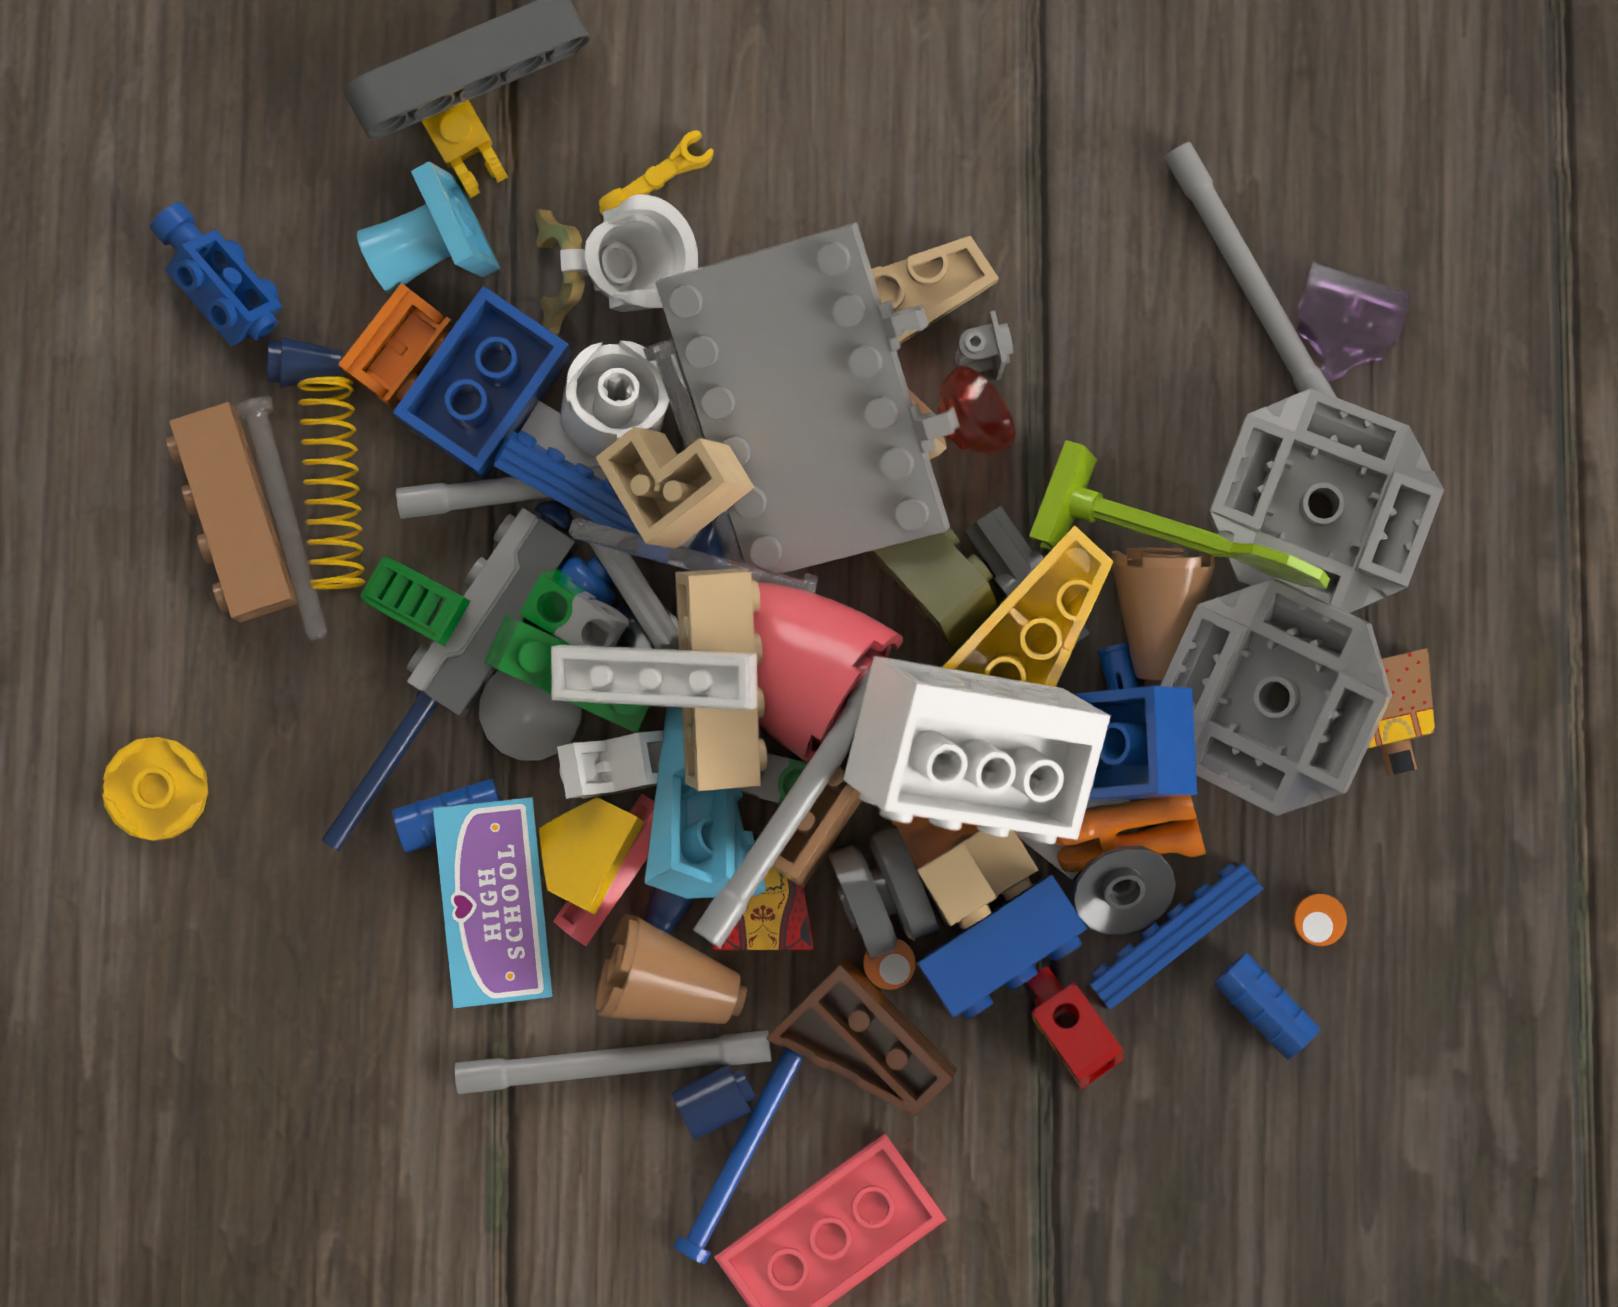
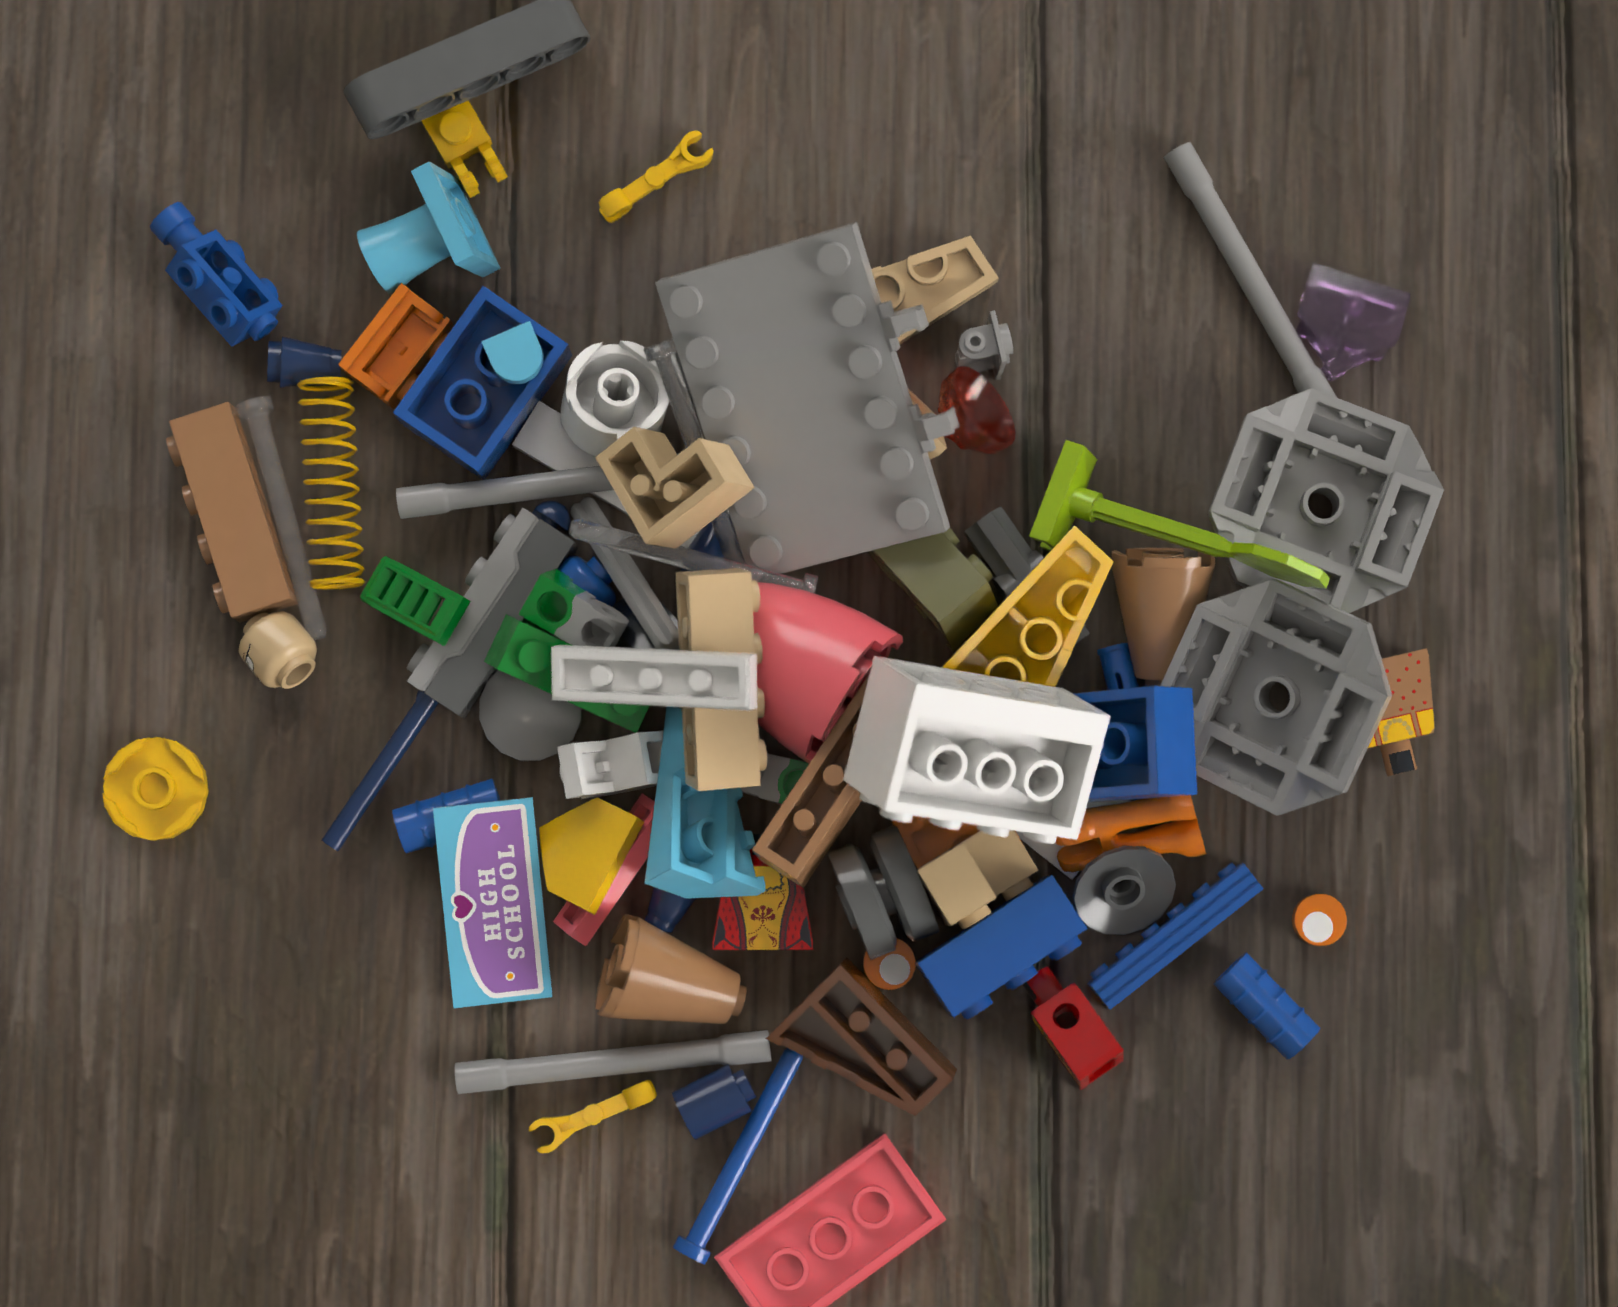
(278, 649): none -> tan head
(515, 354): none -> medium azure tile
(562, 480): blue piece -> none
(594, 1113): none -> yellow piece
(622, 256): white helmet -> none
(733, 898): light grey piece -> none

